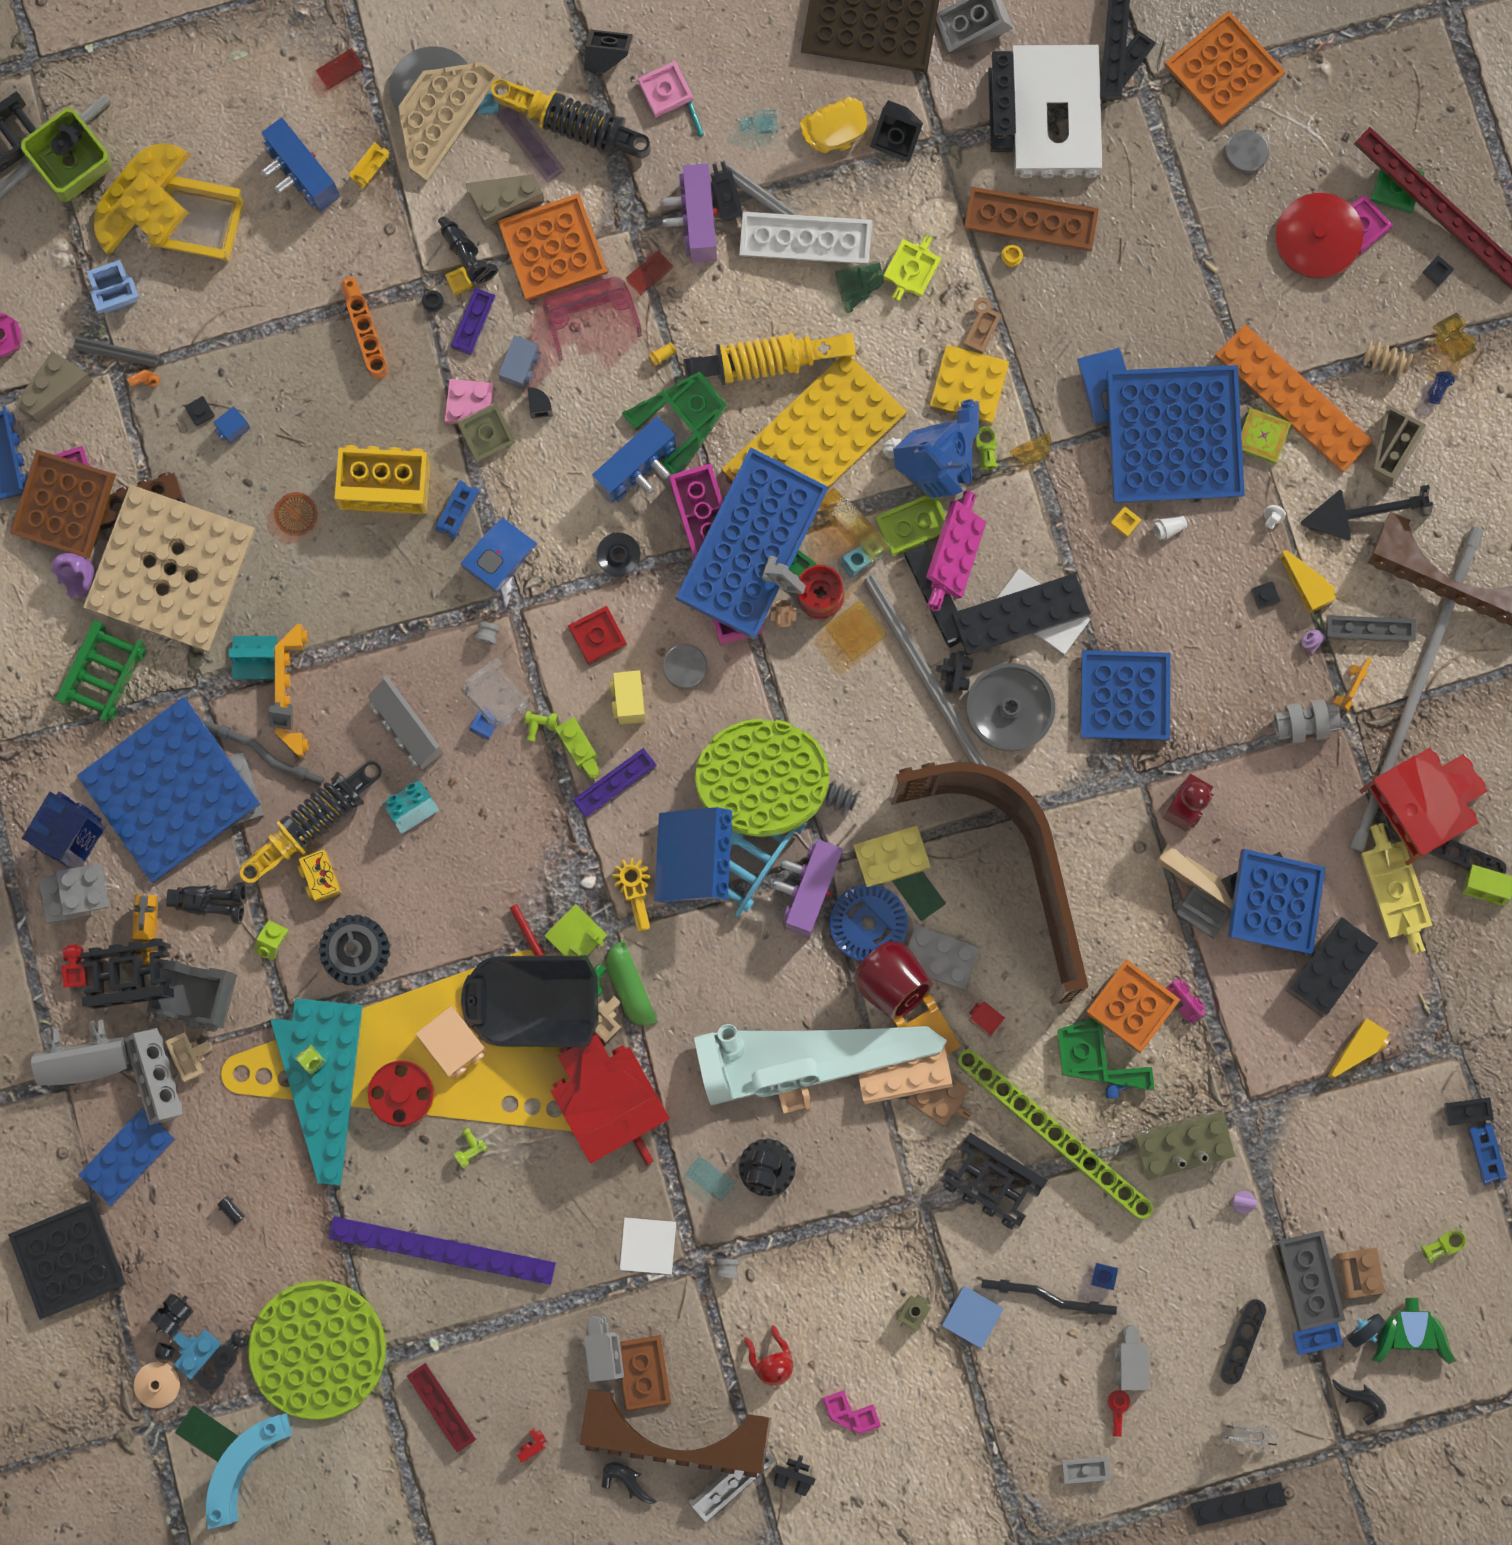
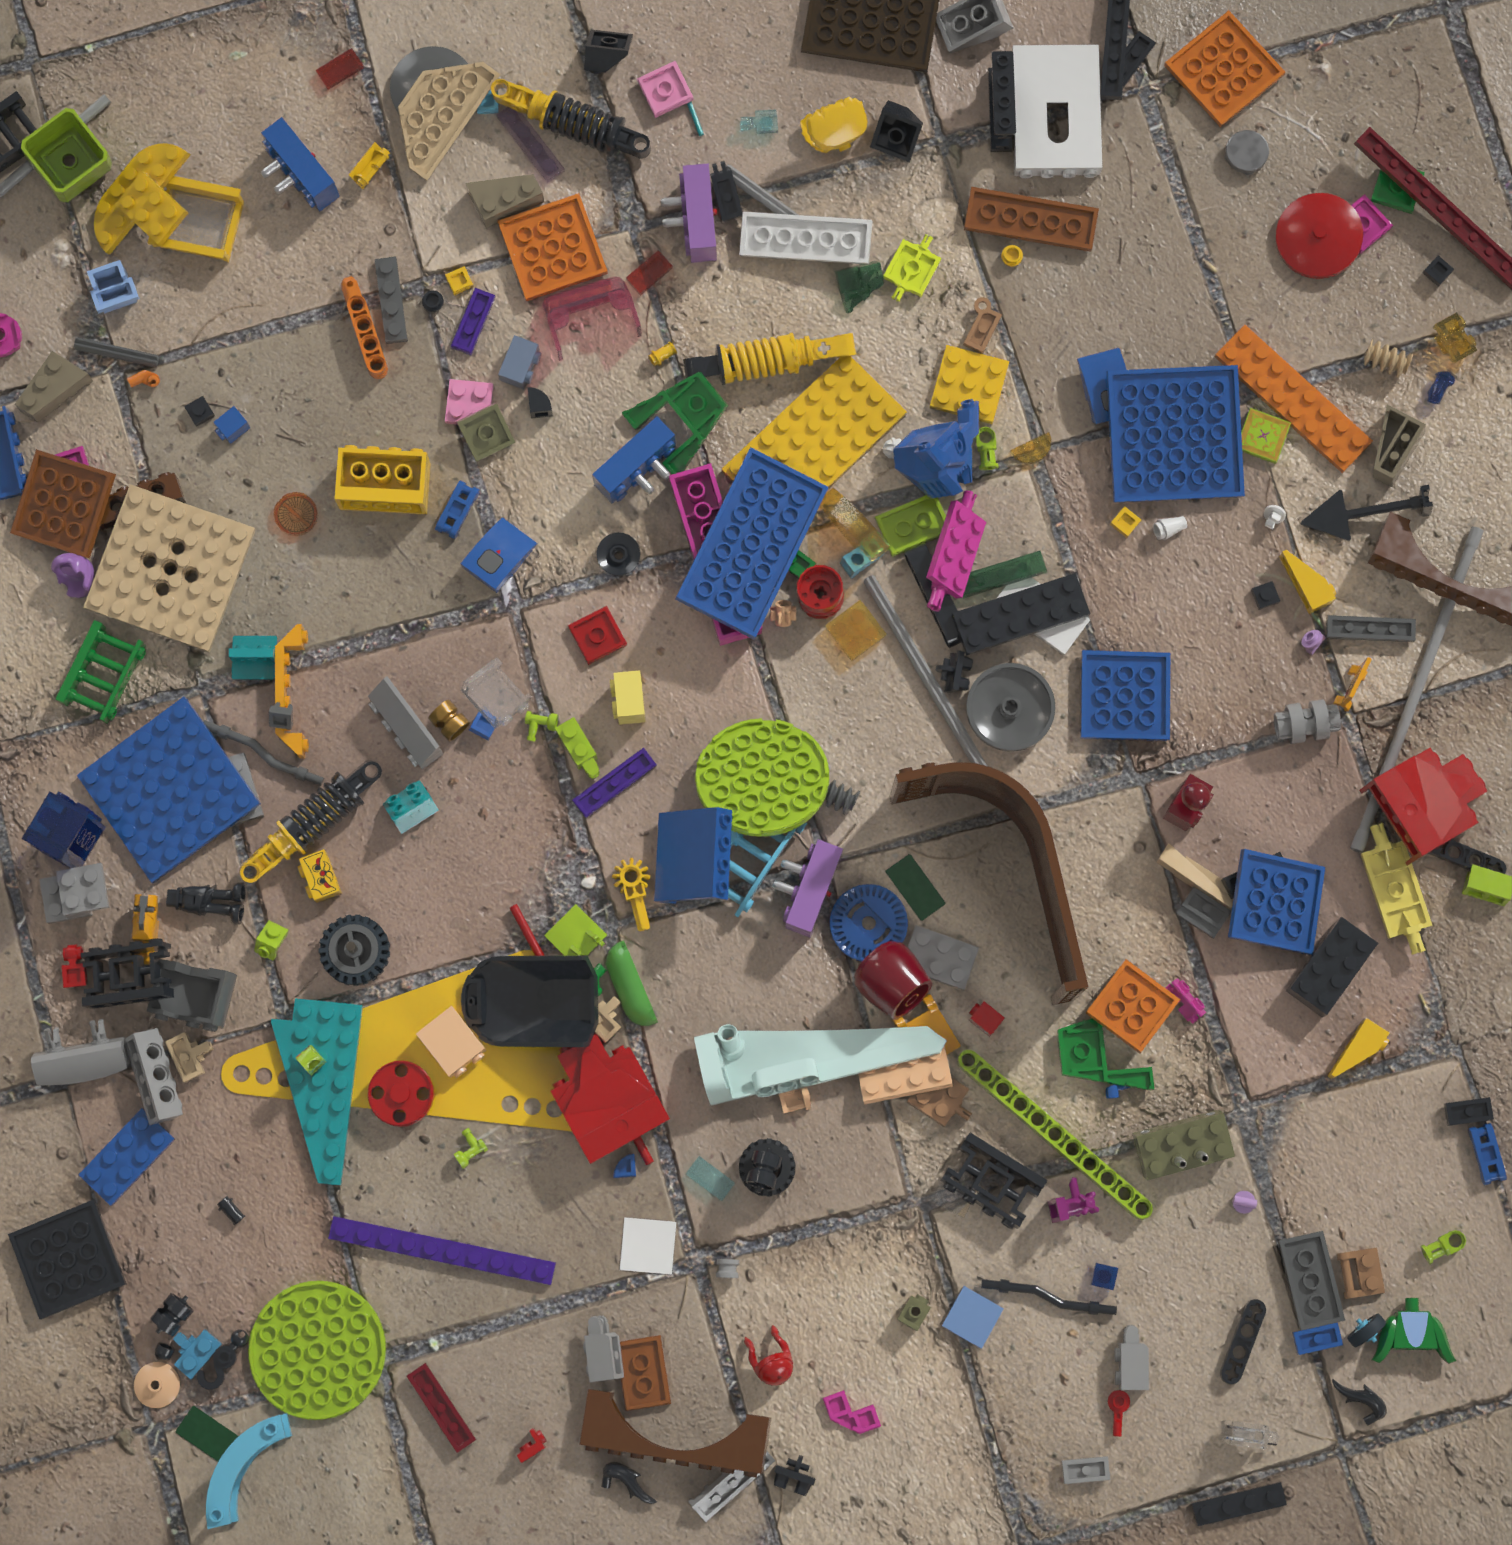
(67, 139): black hips -> none
(391, 300): none -> dark grey plate
(447, 719): none -> pearl gold wheel
(467, 251): black piece -> none
(487, 633): light grey wheel -> none
(625, 1167): none -> blue tile
(685, 666): flat silver tile -> none
(782, 576): light grey plate -> none
(892, 856): light yellow plate -> none
(1005, 573): none -> clear green tile
(1078, 1204): none -> magenta piece

